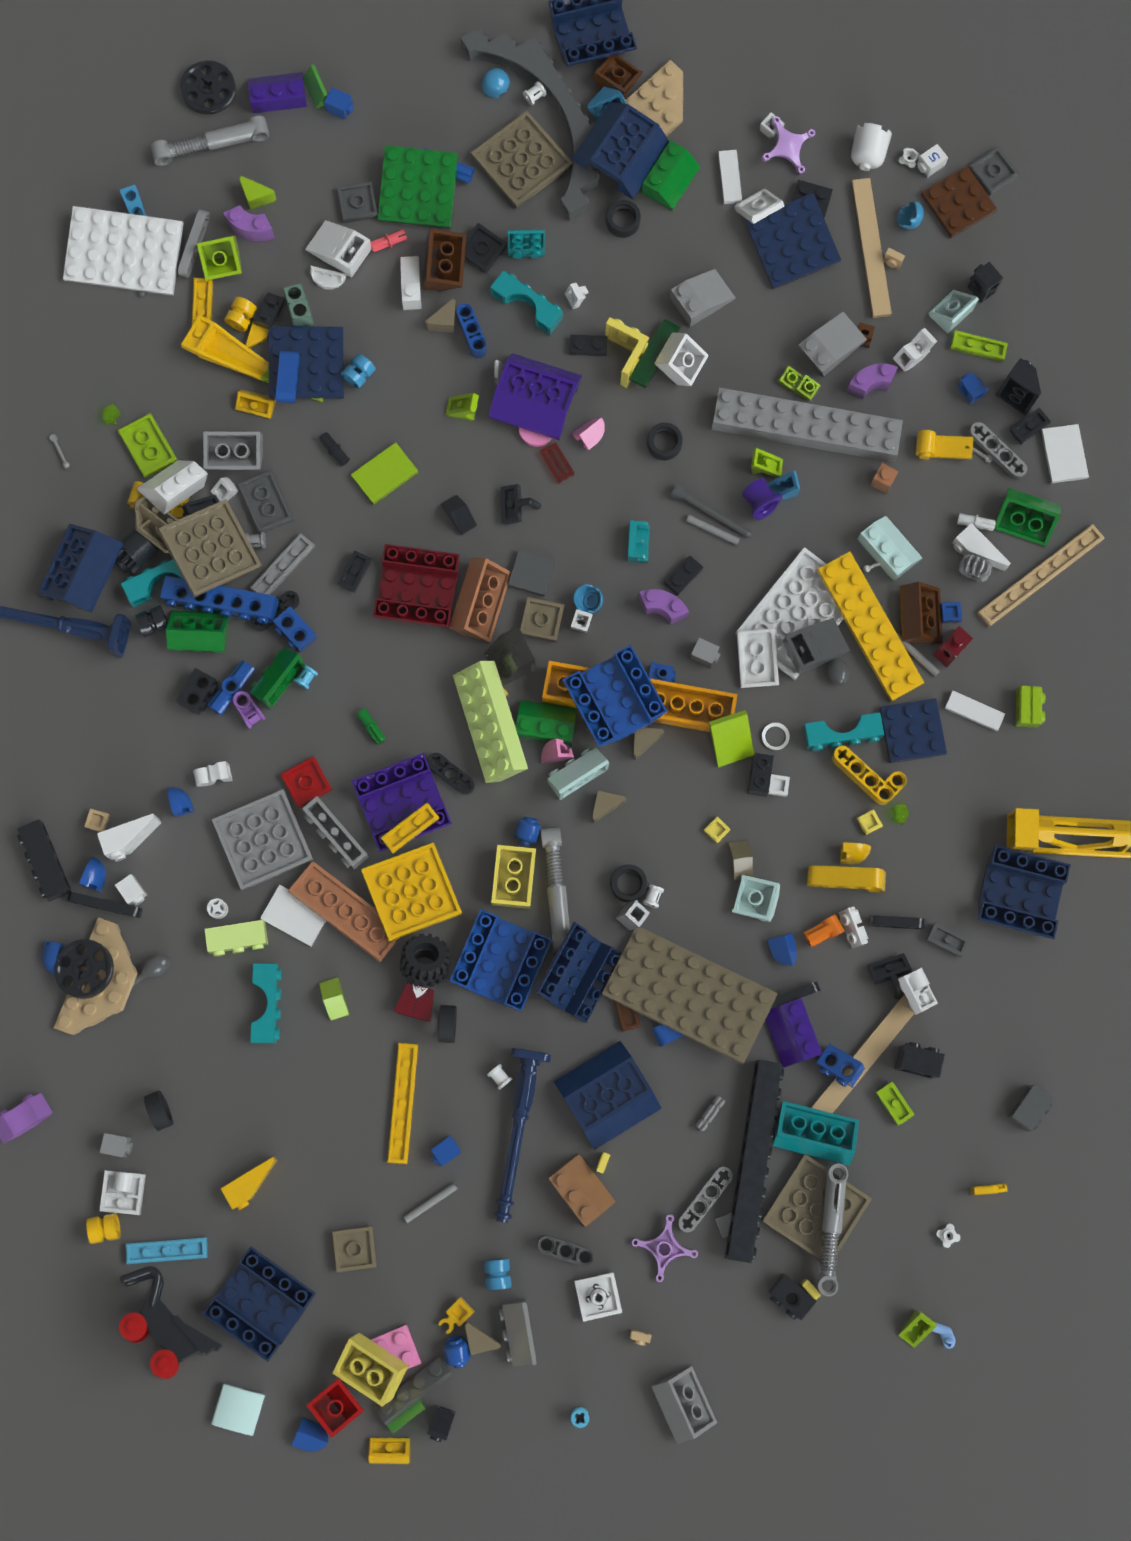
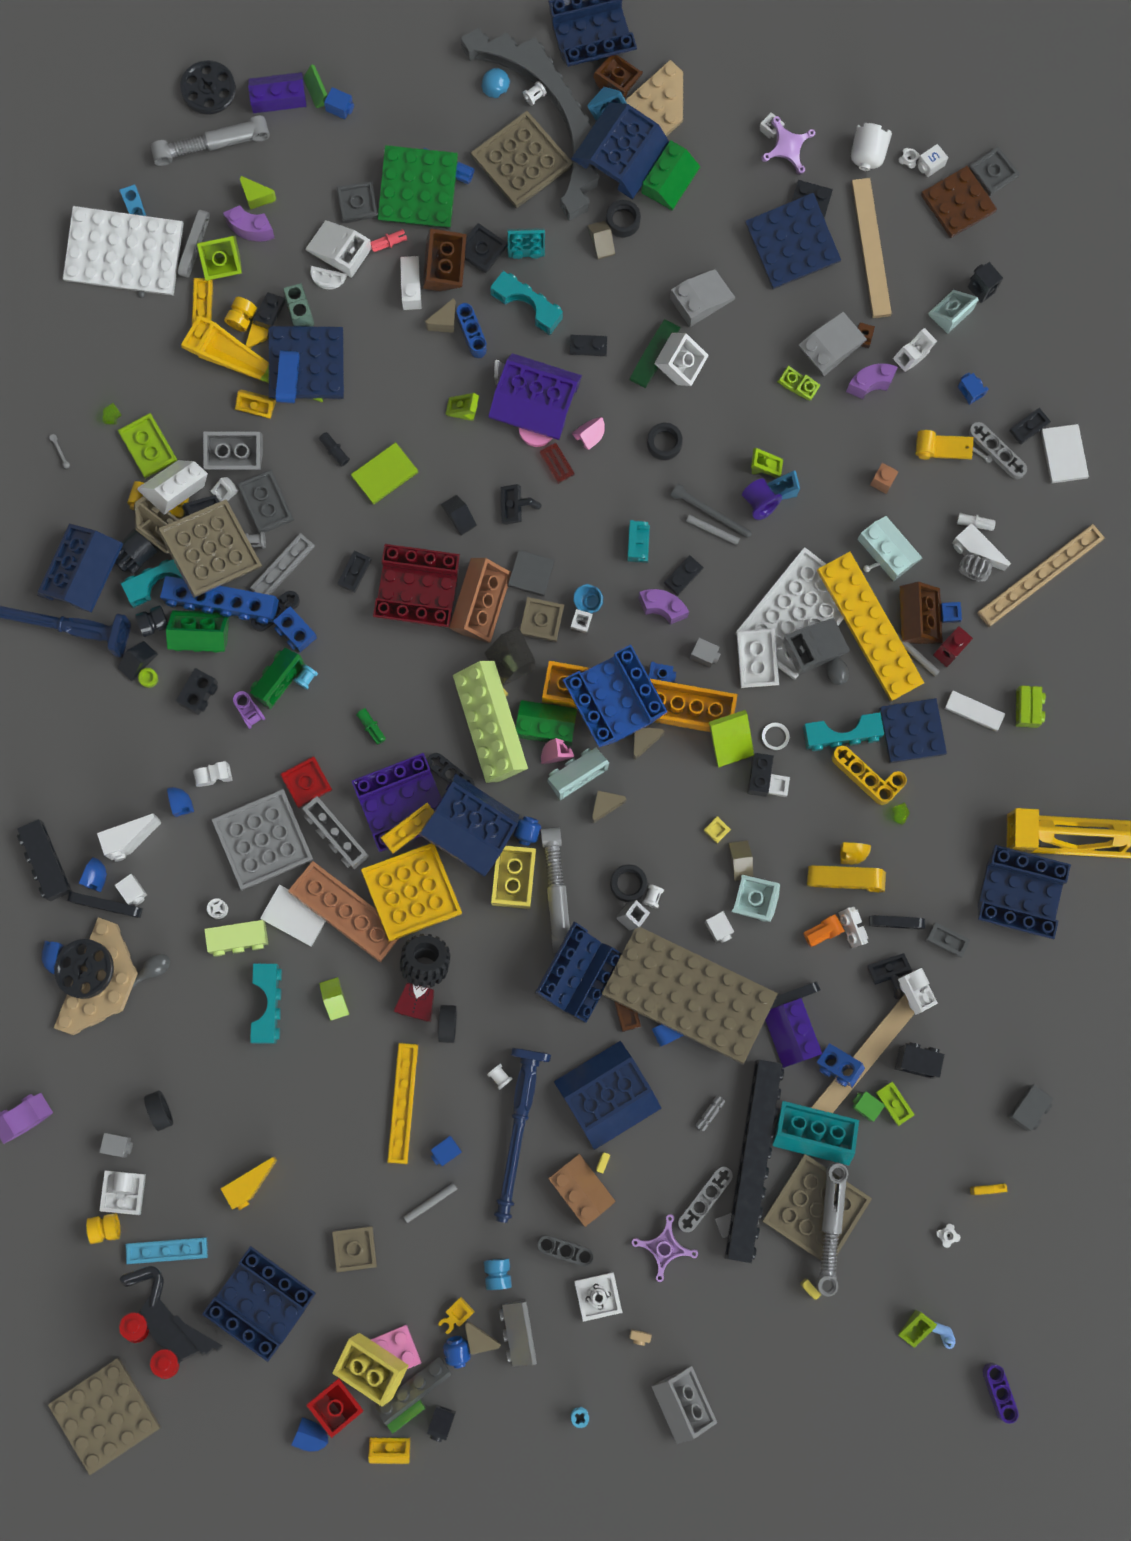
(97, 820): tan plate -> none
(104, 1416): none -> dark tan plate
(136, 660): none -> black slope
(148, 677): none -> lime tile
(237, 1409): light aqua slope -> none
(238, 677): blue piece -> none
(362, 366): dark azure wheel -> none
(470, 825): none -> dark blue slope
(500, 960): blue slope -> none
(576, 295): white tile -> none
(601, 239): none -> dark tan slope
(630, 339): light yellow bracket -> none
(719, 927): none -> white brick
(730, 176): white tile -> none
(759, 206): white tile -> none
(784, 949): blue brick -> none
(803, 1302): black brick -> none
(807, 425): light grey brick -> none
(867, 1105): none -> bright green brick
(869, 822): light yellow tile -> none
(893, 258): tan plate -> none
(910, 216): dark azure hair -> none
(978, 346): lime tile -> none
(1007, 1400): none -> dark purple beam
(1021, 387): black slope -> none
(1027, 517): green slope -> none

